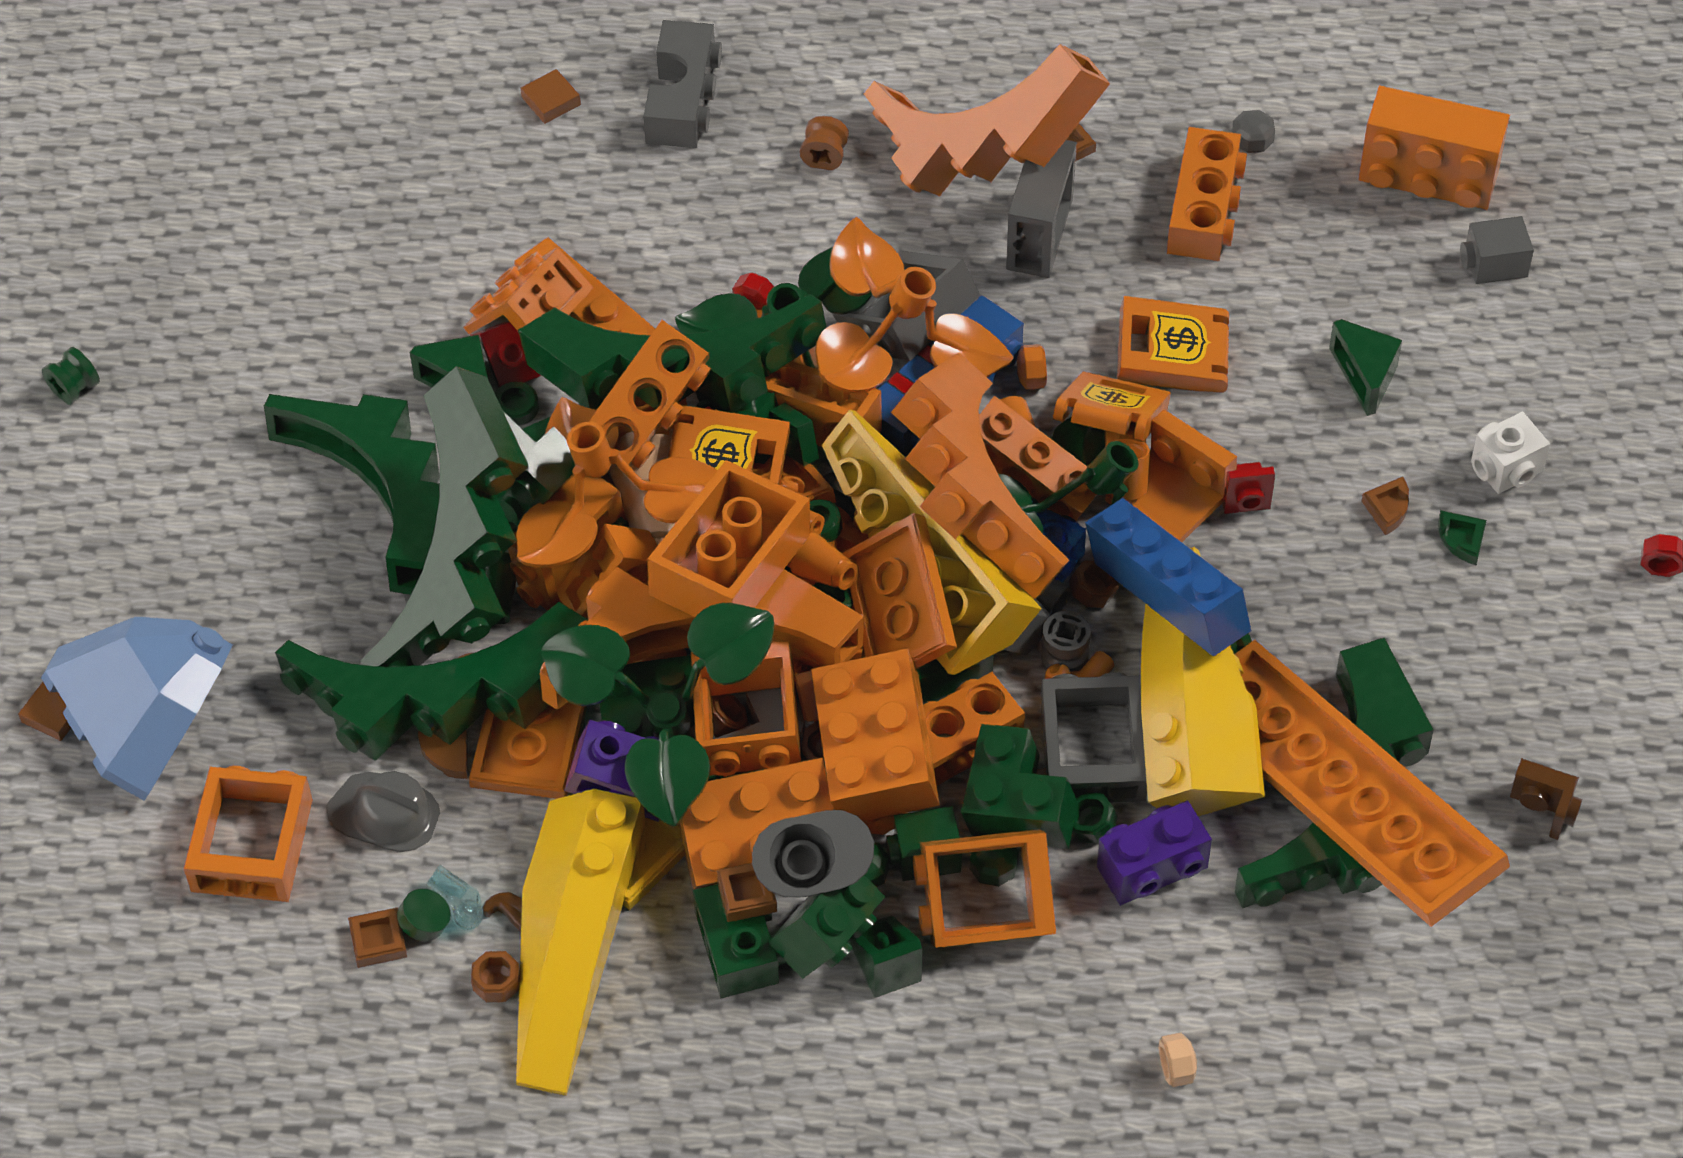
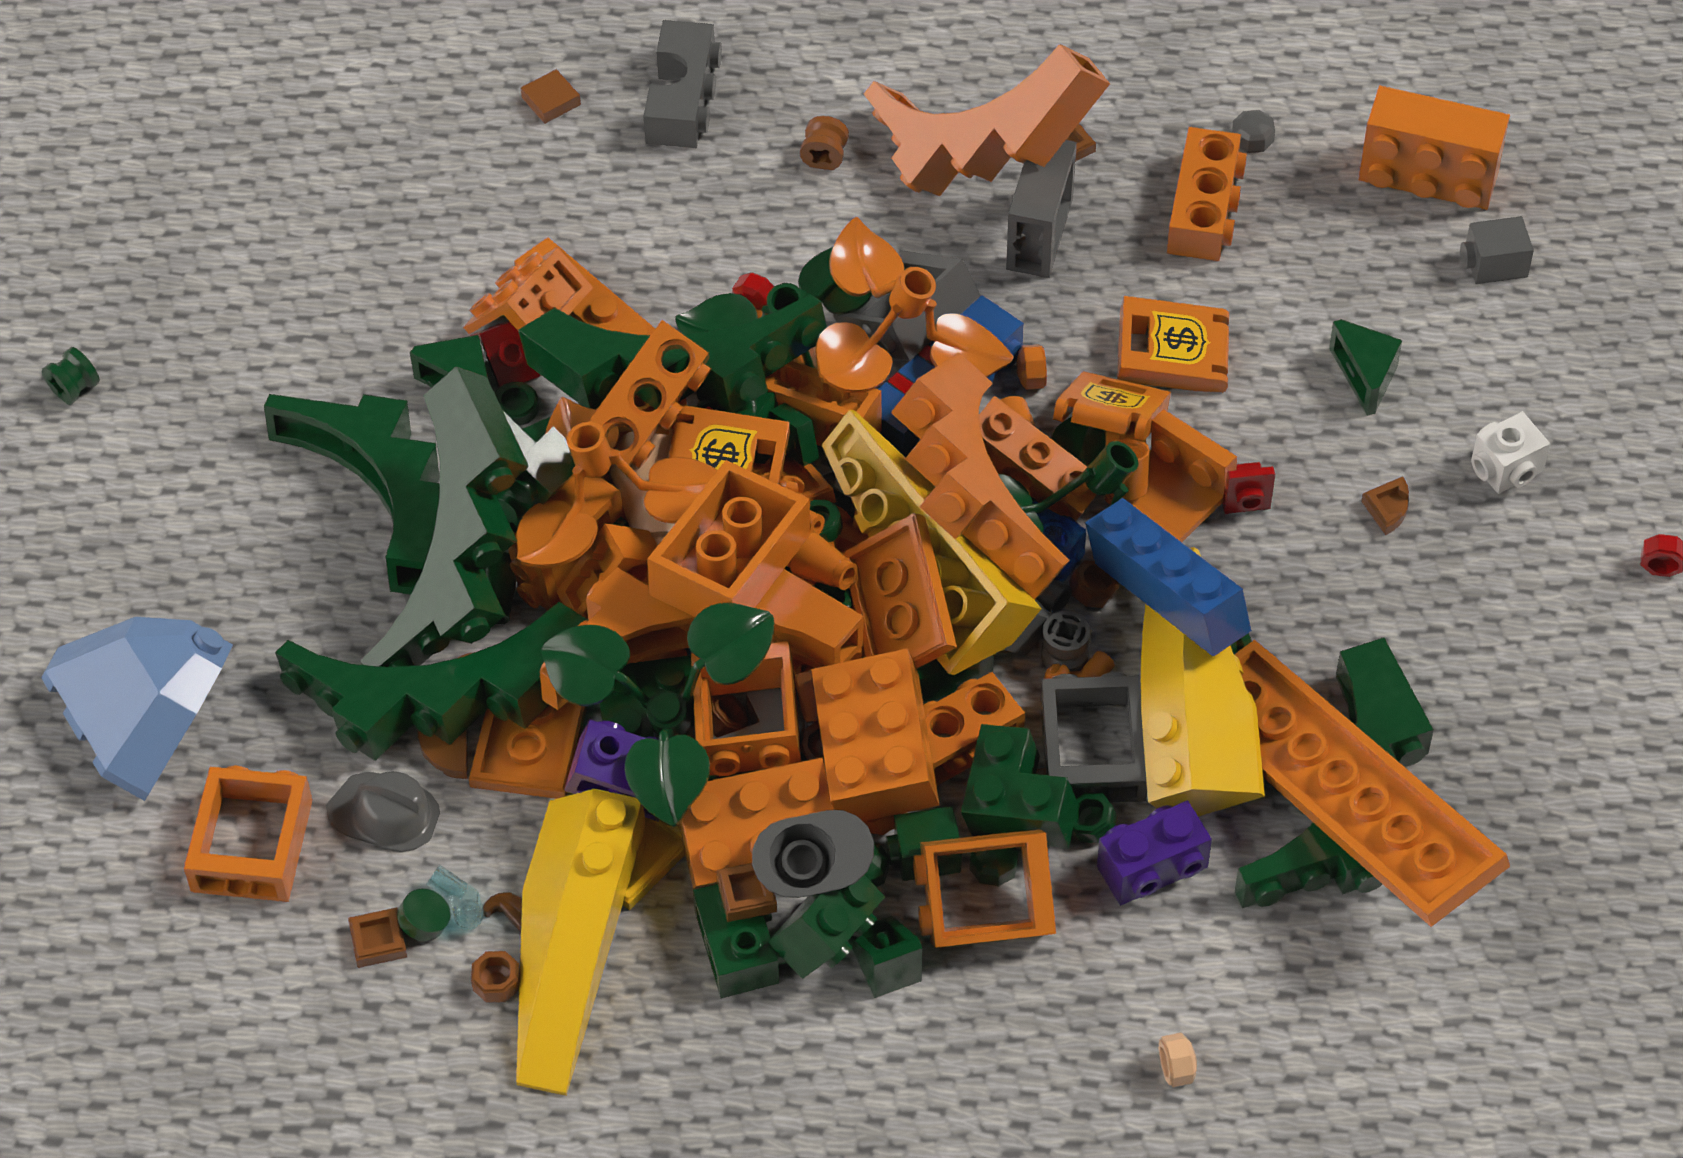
(45, 713): dark orange tile -> none
(1462, 534): dark green tile -> none
(1547, 789): reddish brown bracket -> none

